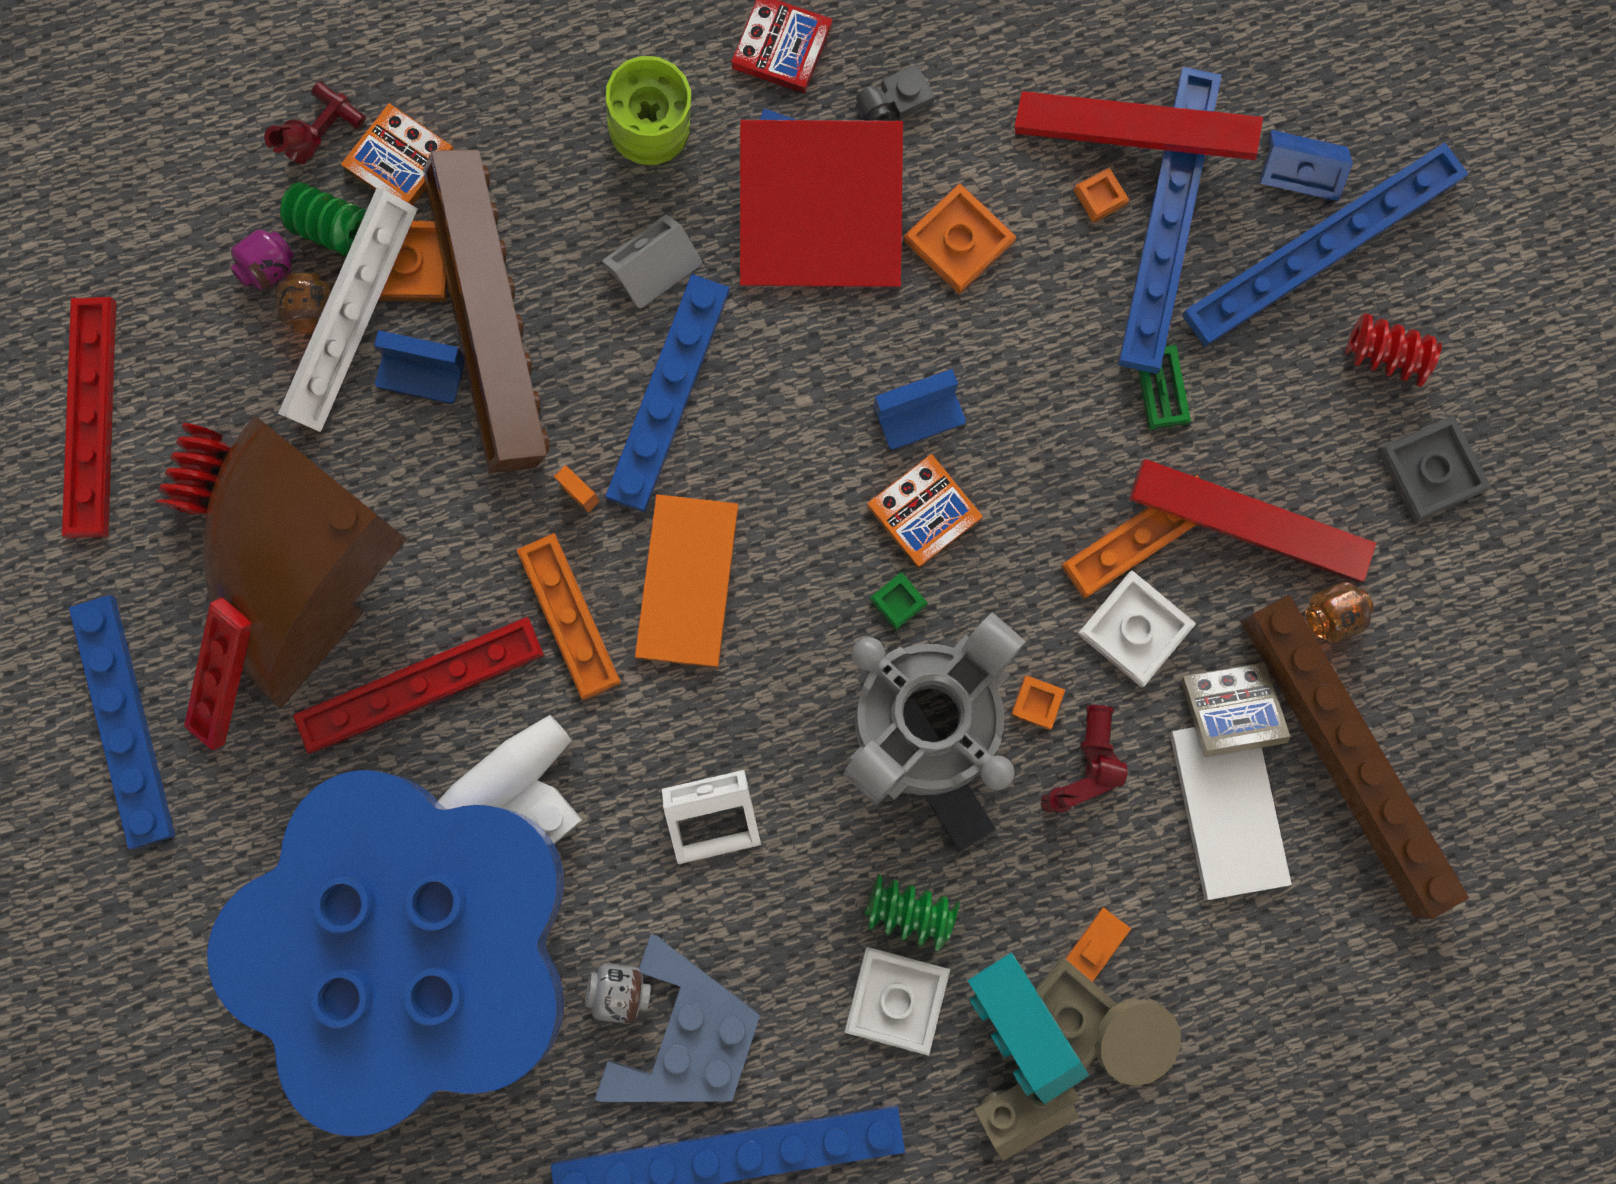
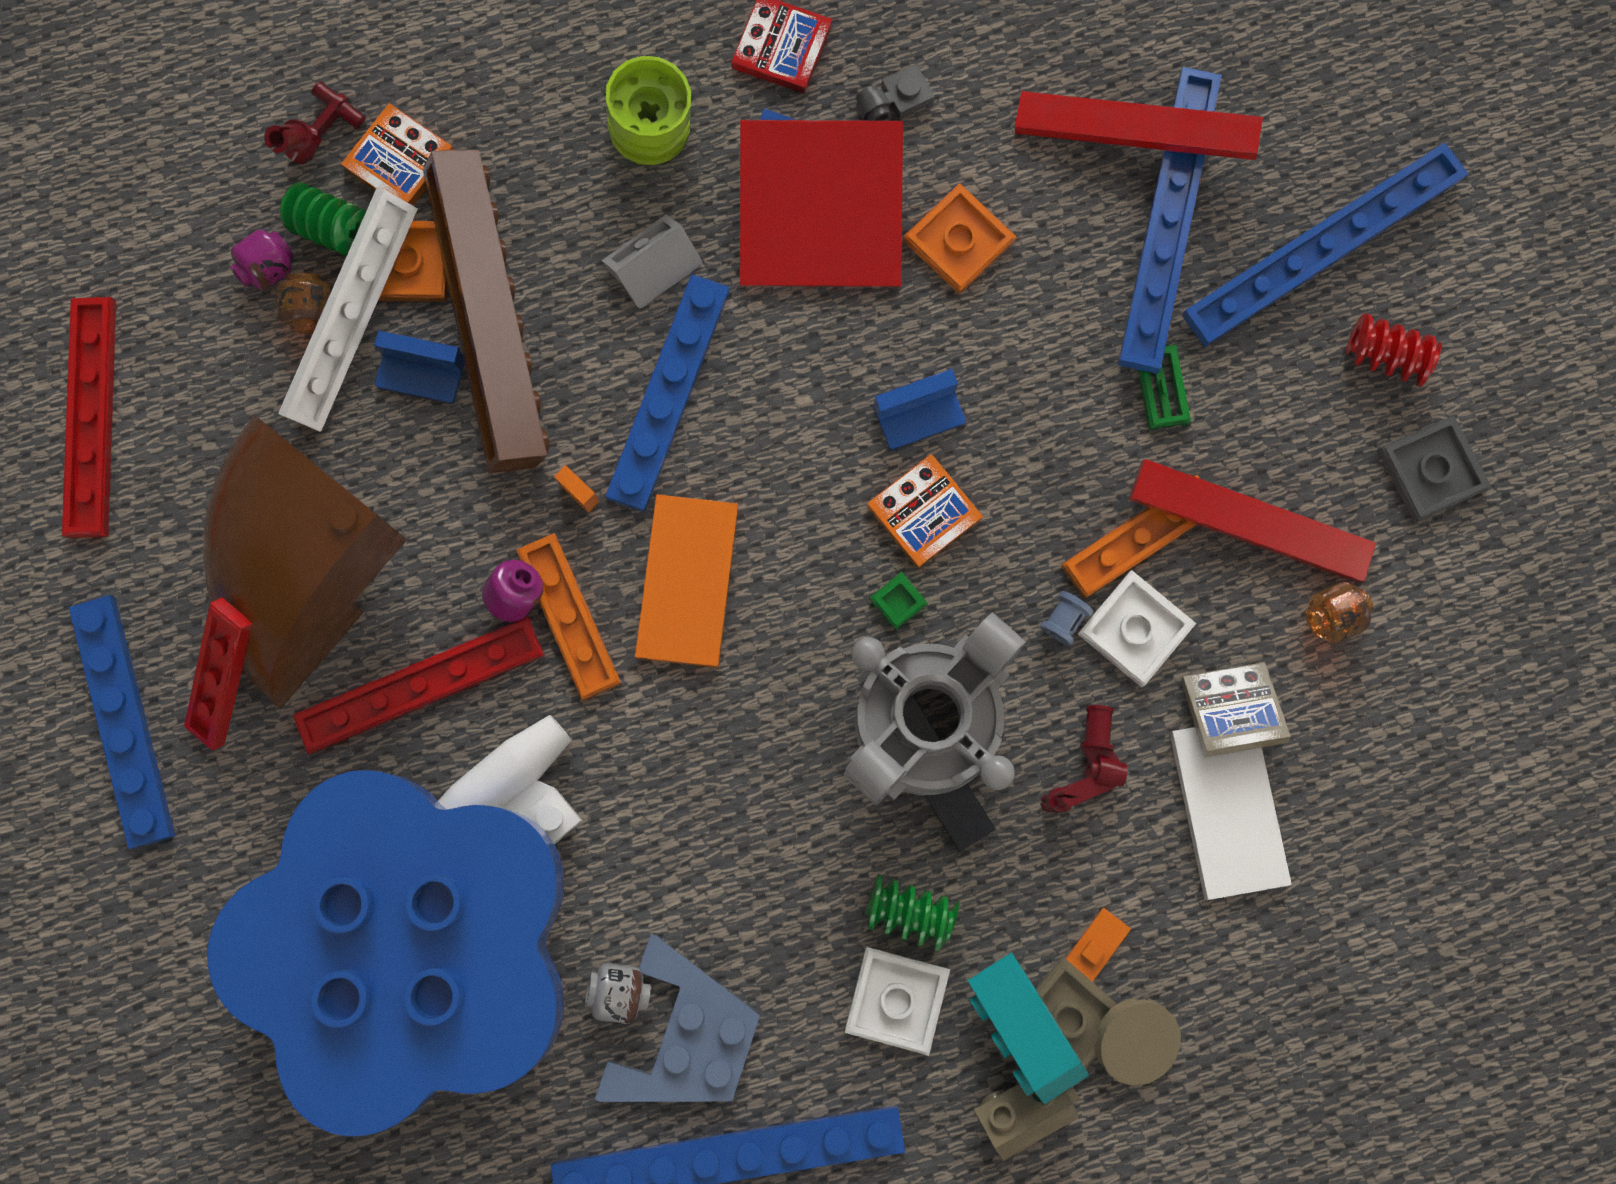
(194, 469): red piece -> none
(512, 590): none -> magenta head
(705, 798): white tile -> none
(1037, 702): orange tile -> none
(1066, 618): none -> sand blue bush
(1101, 195): orange tile -> none
(1306, 165): blue panel -> none
(1354, 760): reddish brown brick -> none

